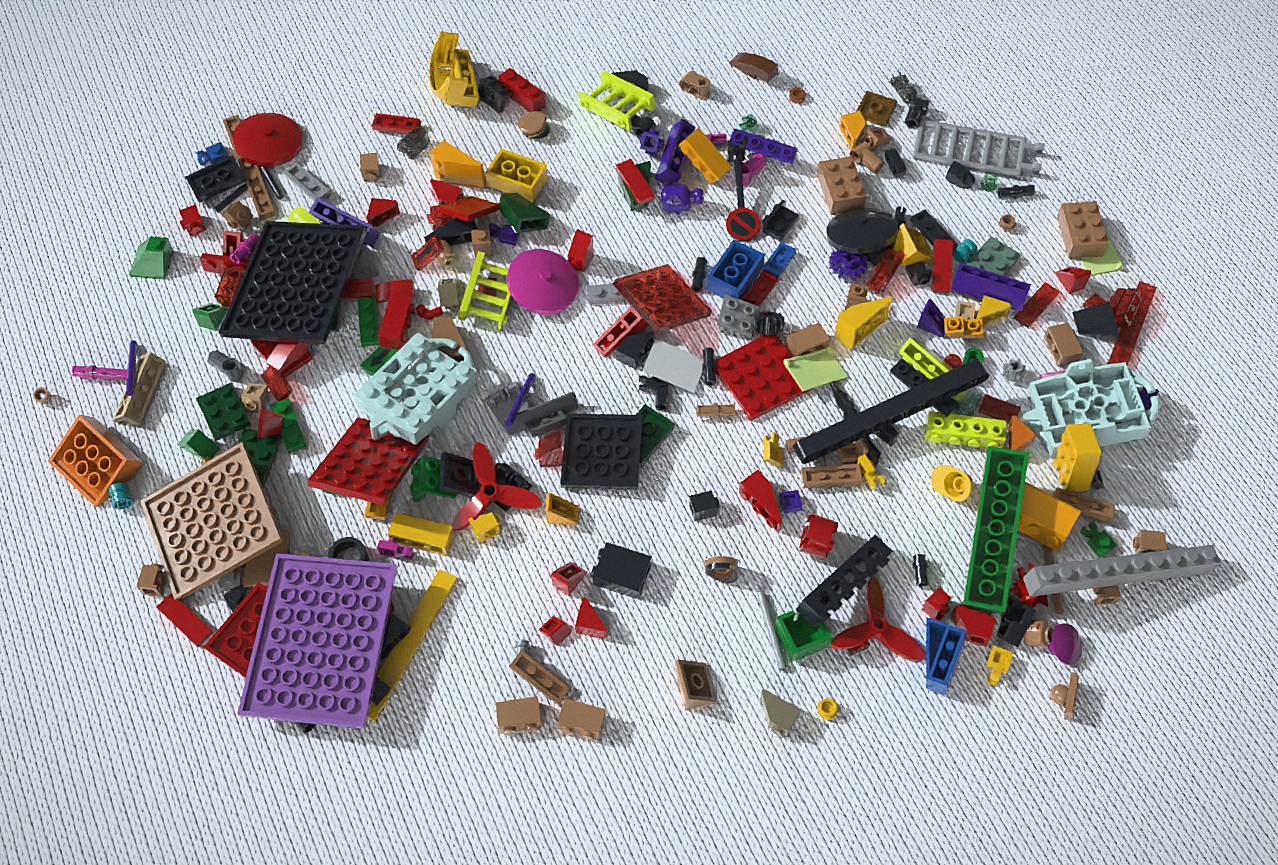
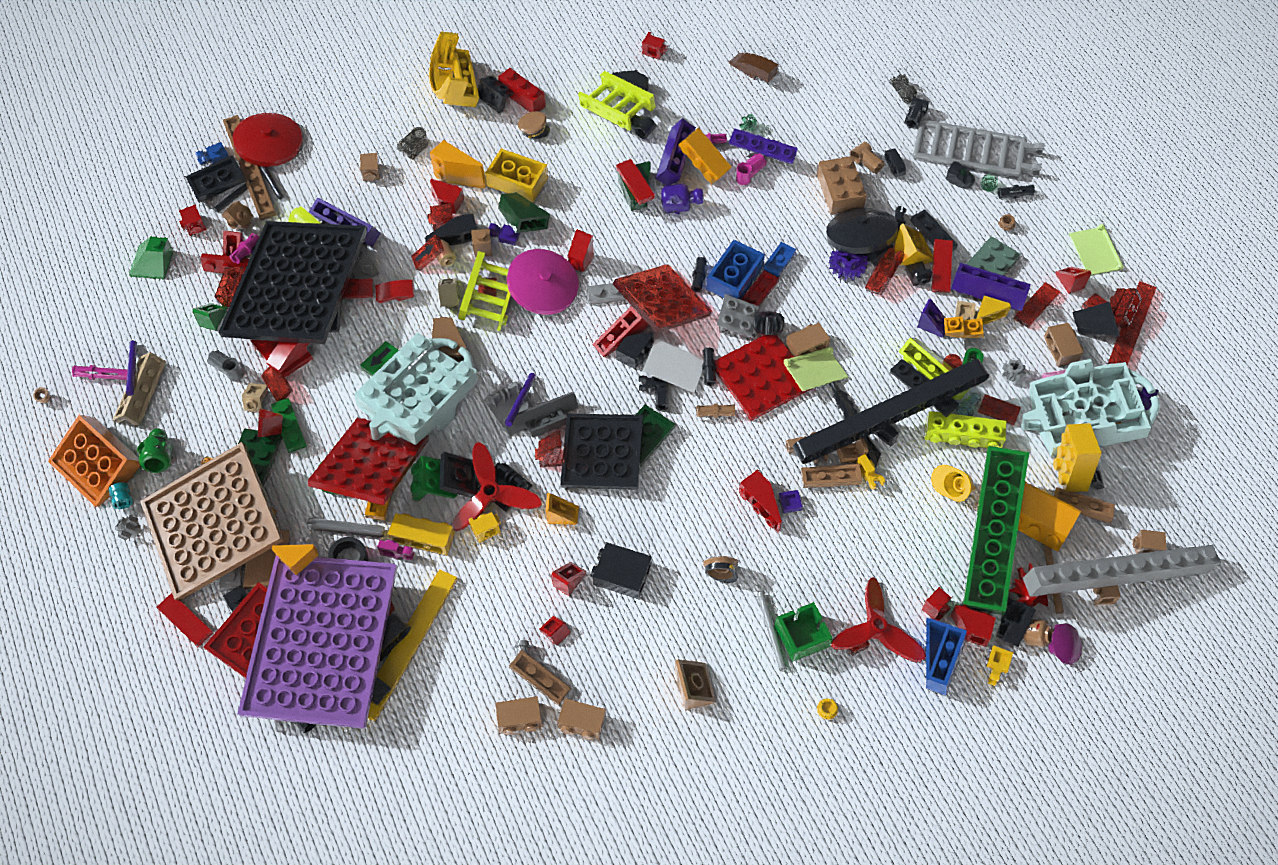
(127, 527): none -> light grey gear
(151, 580): medium nougat brick -> none
(155, 452): none -> green piece
(198, 444): green slope -> none
(223, 411): dark green plate -> none
(296, 556): none -> light orange slope
(306, 182): light grey plate -> none
(345, 527): none -> light grey axle
(368, 321): green plate -> none
(381, 211): red slope -> none
(395, 123): red plate -> none
(396, 321): red brick -> none
(428, 314): red arm -> none
(469, 208): red tile -> none
(589, 622): red slope -> none
(646, 141): dark purple brick -> none
(653, 46): none -> red brick
(695, 85): medium nougat piece -> none
(703, 505): black brick -> none
(742, 222): black piece -> none
(772, 452): yellow plate -> none
(778, 713): dark tan slope -> none
(779, 221): black bracket -> none
(797, 95): dark orange tile -> none
(817, 536): red brick -> none
(843, 581): black brick -> none
(852, 127): light orange slope -> none
(856, 295): medium nougat brick -> none
(861, 321): yellow slope -> none
(876, 137): medium nougat bracket -> none
(877, 108): pearl gold tile -> none
(920, 566): black pin -> none
(964, 251): teal wheel -> none
(1019, 435): orange slope -> none
(1066, 695): medium nougat tile -> none
(1082, 229): medium nougat brick -> none
(1099, 542): green plate -> none

